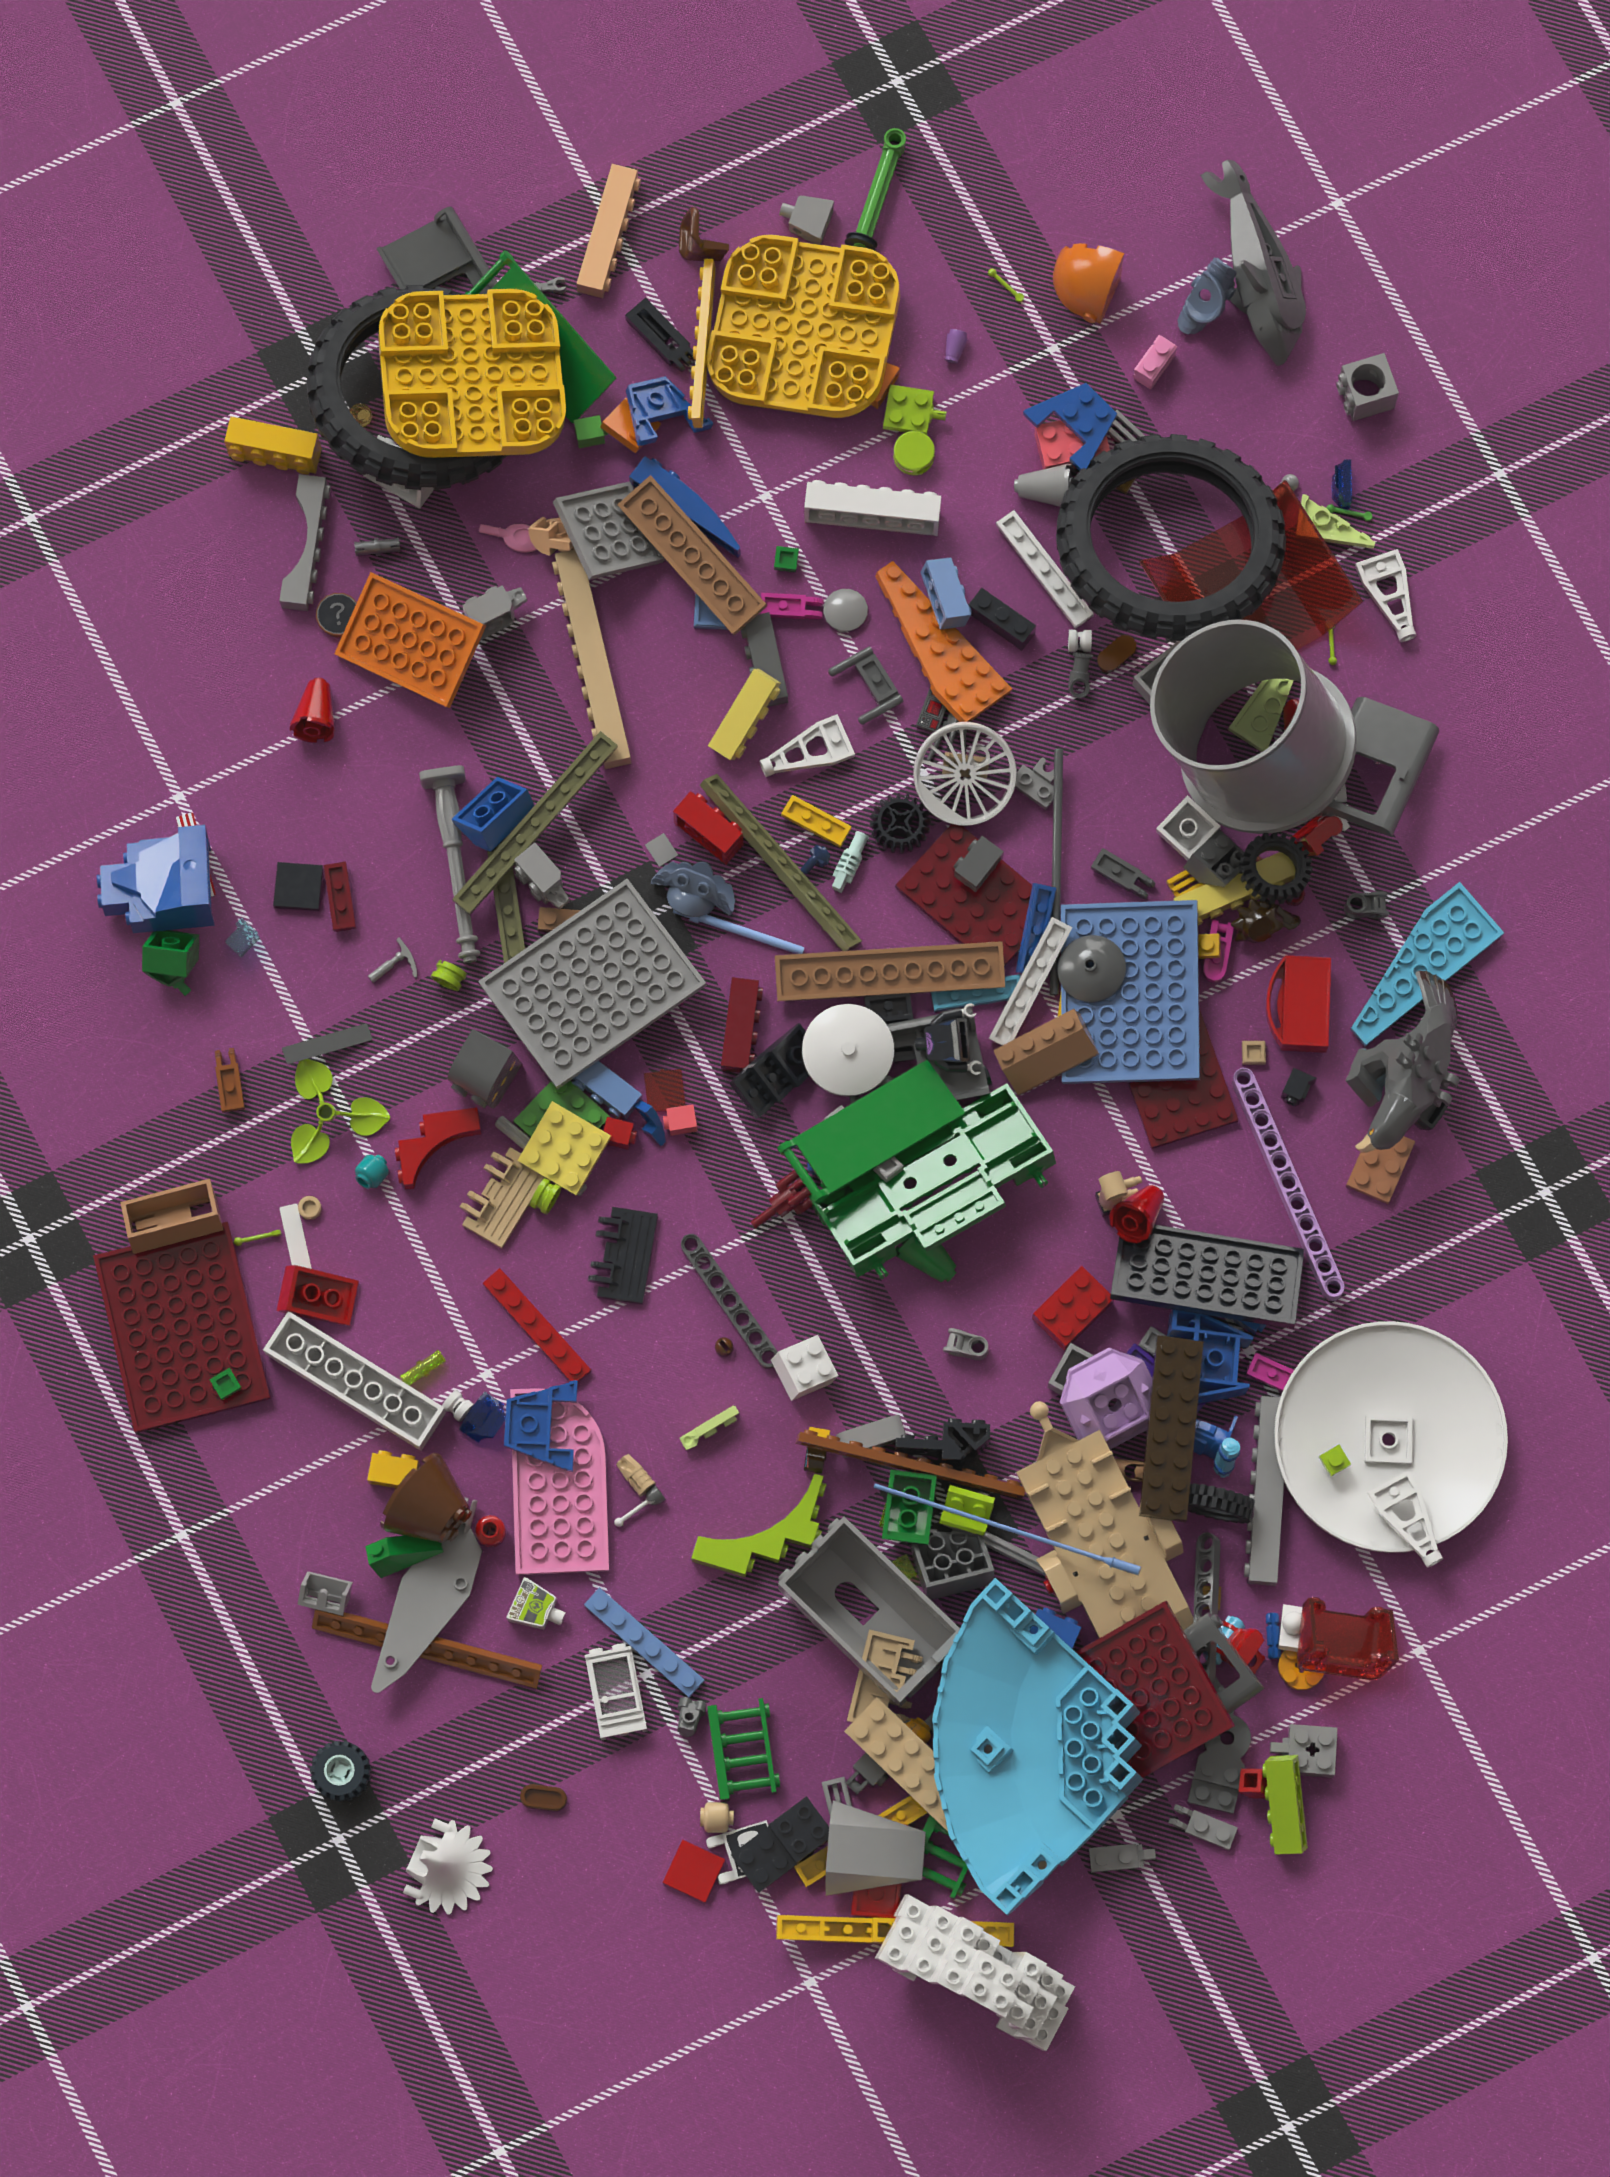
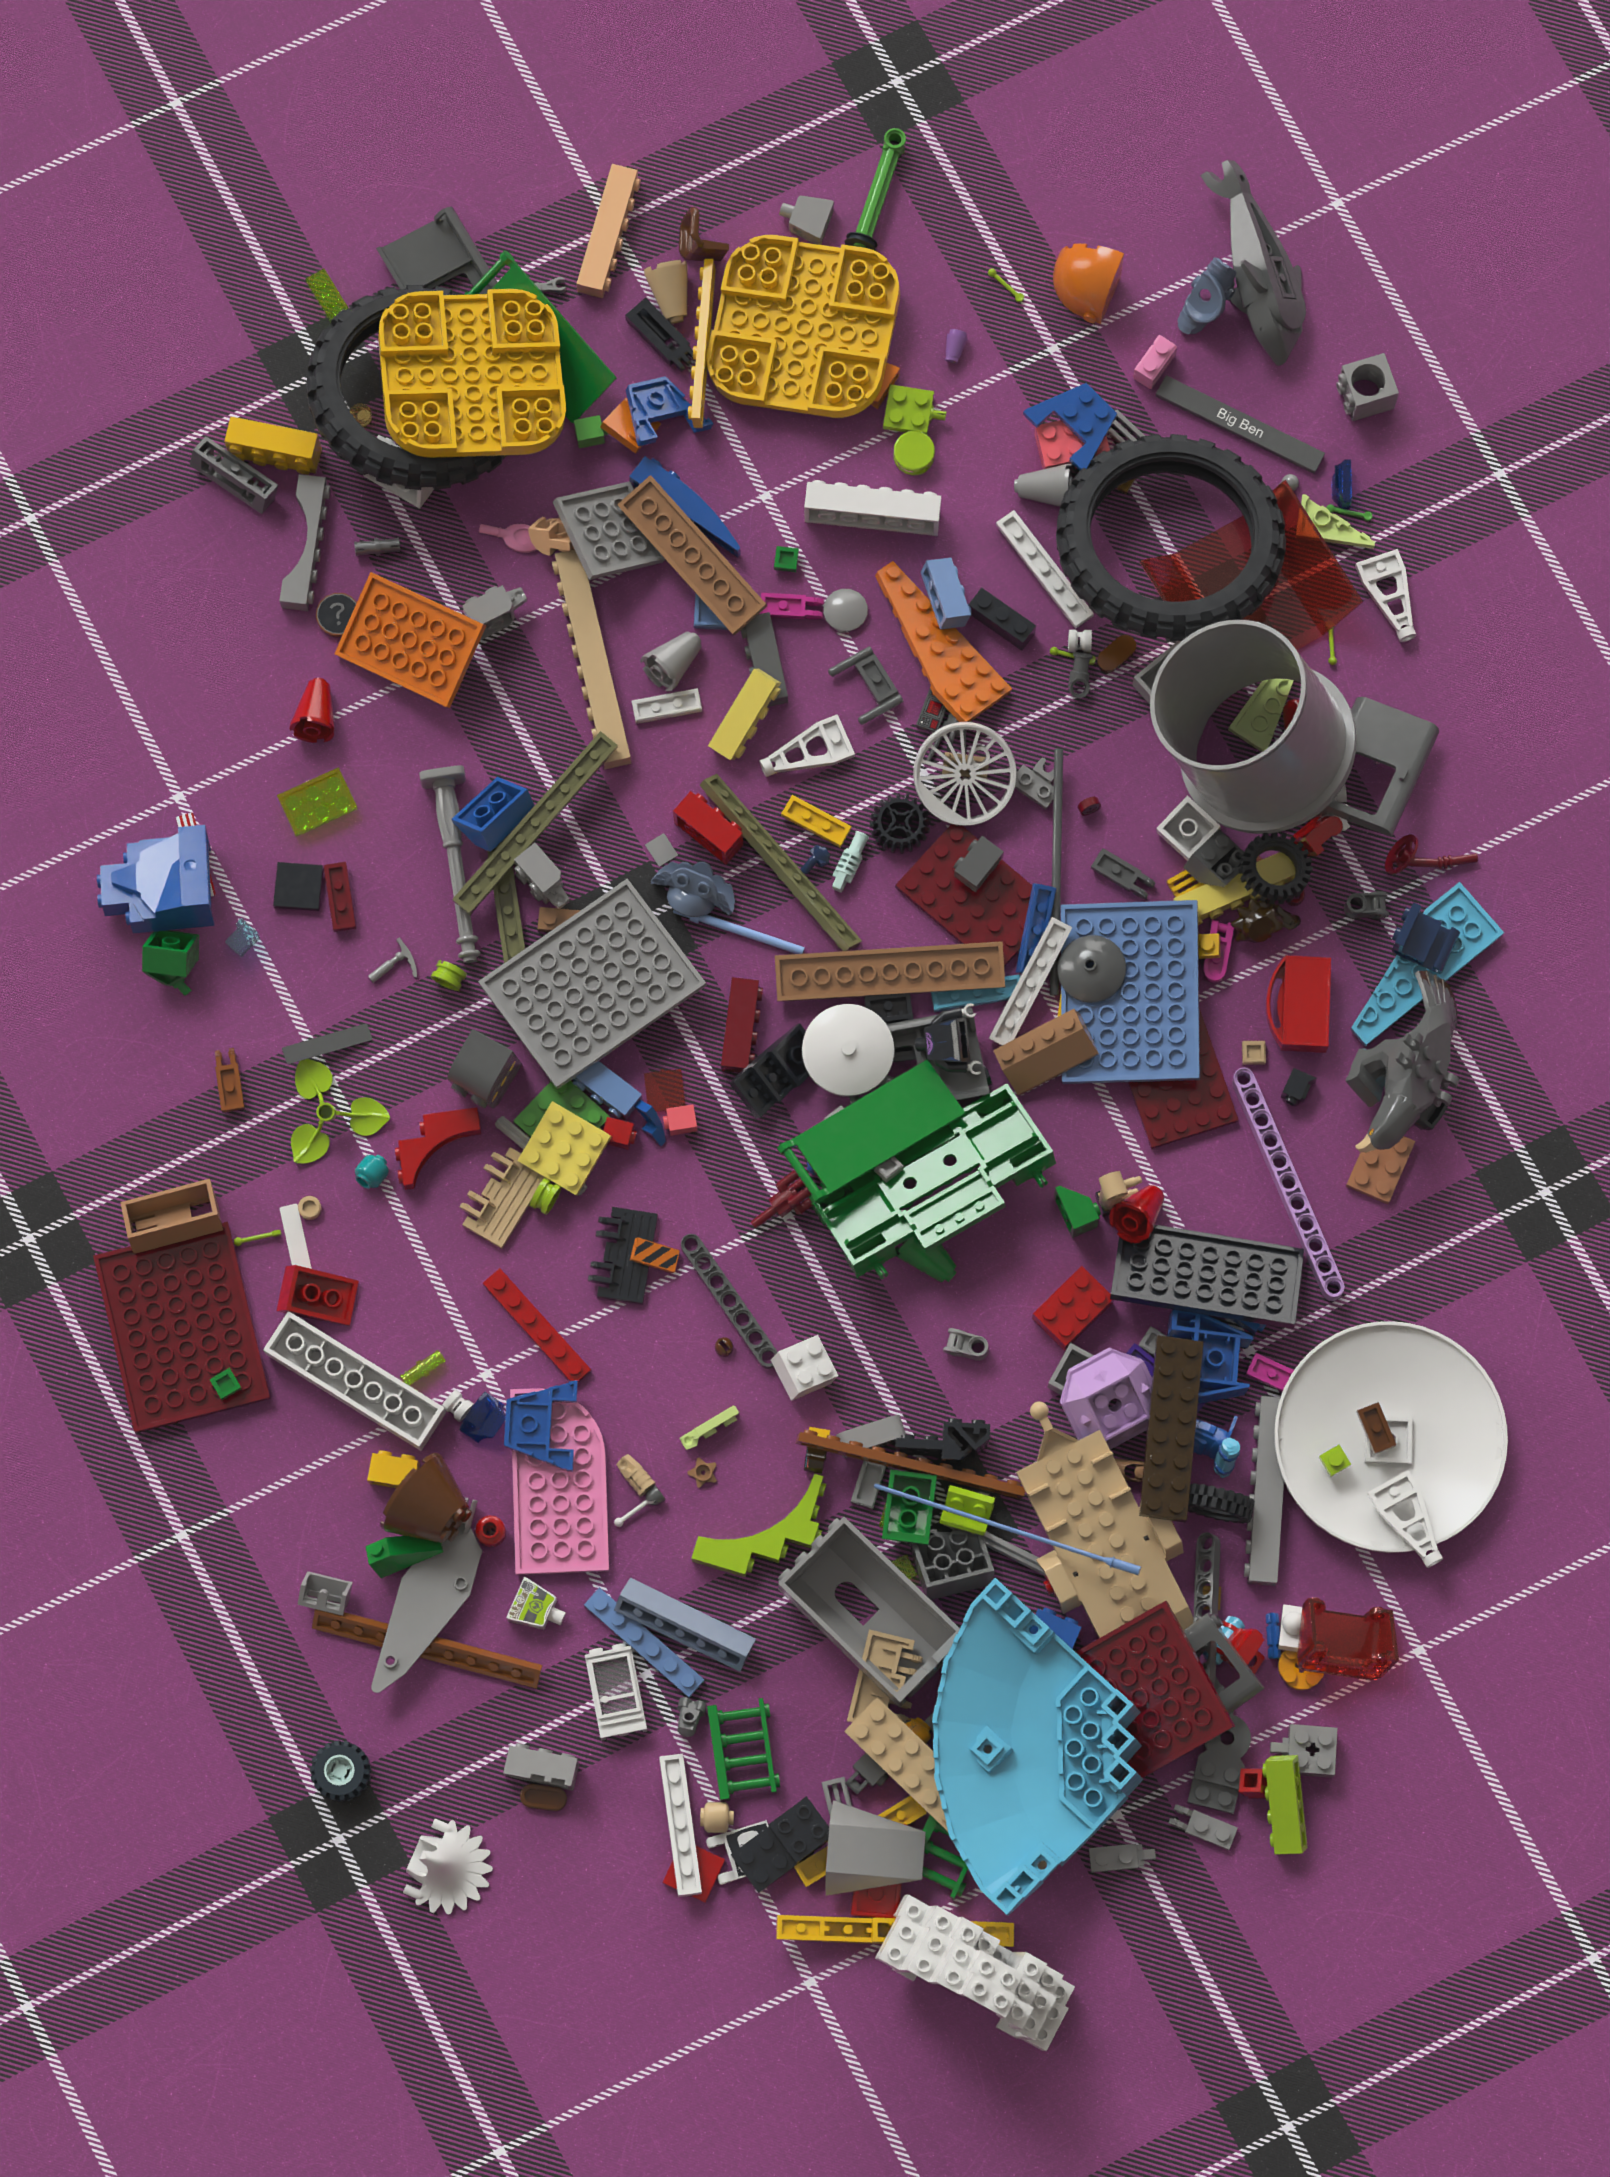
(233, 475): none -> dark grey brick
(317, 802): none -> clear neon green plate
(326, 293): none -> clear neon green plate
(541, 1766): none -> light grey wedge
(654, 1255): none -> orange tile
(666, 706): none -> white tile
(670, 288): none -> tan cone
(671, 660): none -> light grey cone
(680, 1825): none -> white plate
(685, 1624): none -> brick
(702, 1466): none -> medium nougat plate
(864, 1491): none -> light grey tile
(1054, 651): none -> lime hinge
(1077, 1211): none -> green slope
(1089, 806): none -> dark red tile
(1240, 424): none -> dark grey tile
(1376, 1428): none -> reddish brown plate
(1406, 857): none -> dark red dish
(1424, 940): none -> dark blue piece

